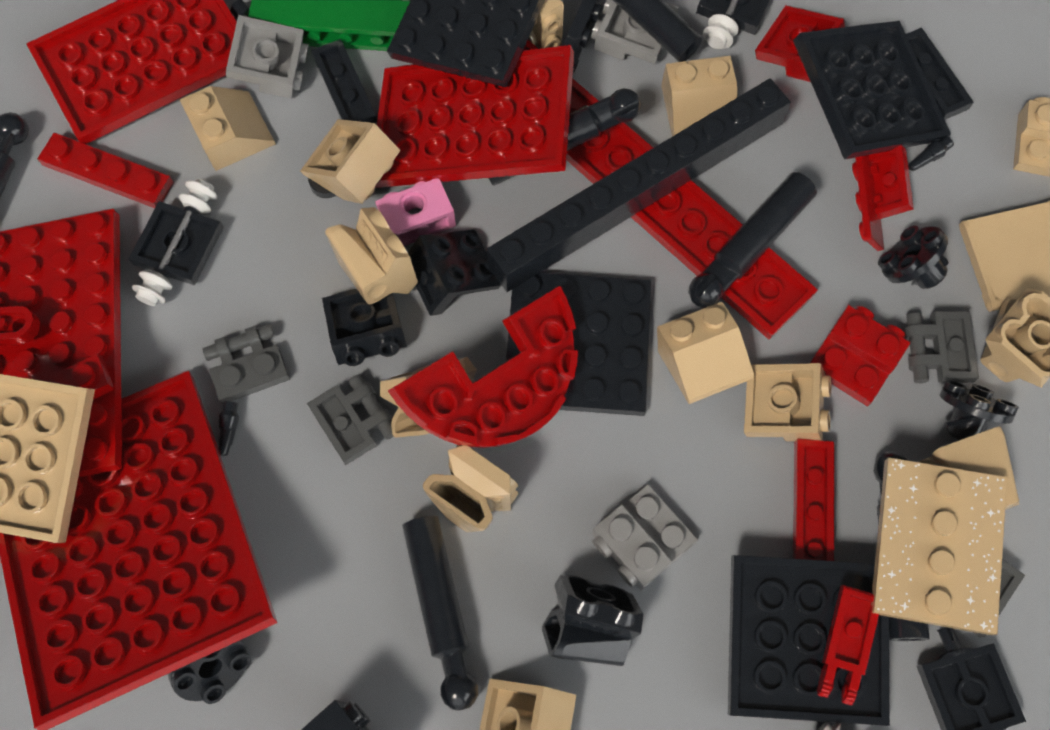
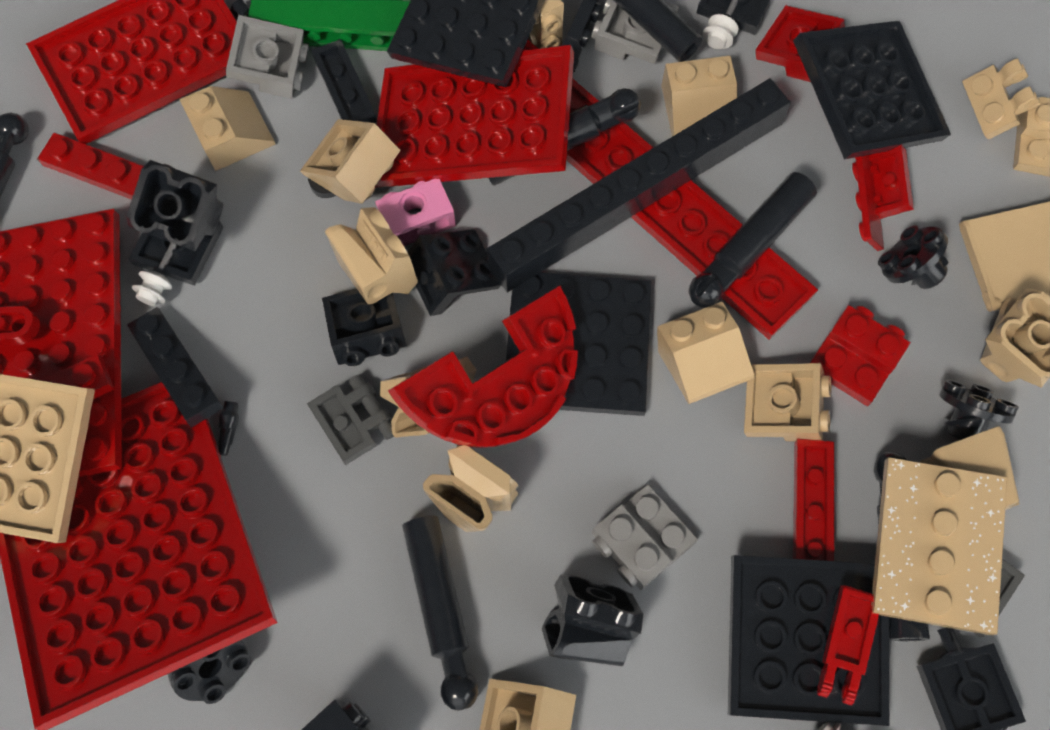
(174, 205): none -> black piece
(174, 367): none -> black plate
(249, 373): dark grey plate -> none
(931, 153): black piece -> none
(942, 81): black plate -> none
(952, 344): dark grey plate -> none
(991, 101): none -> tan plate

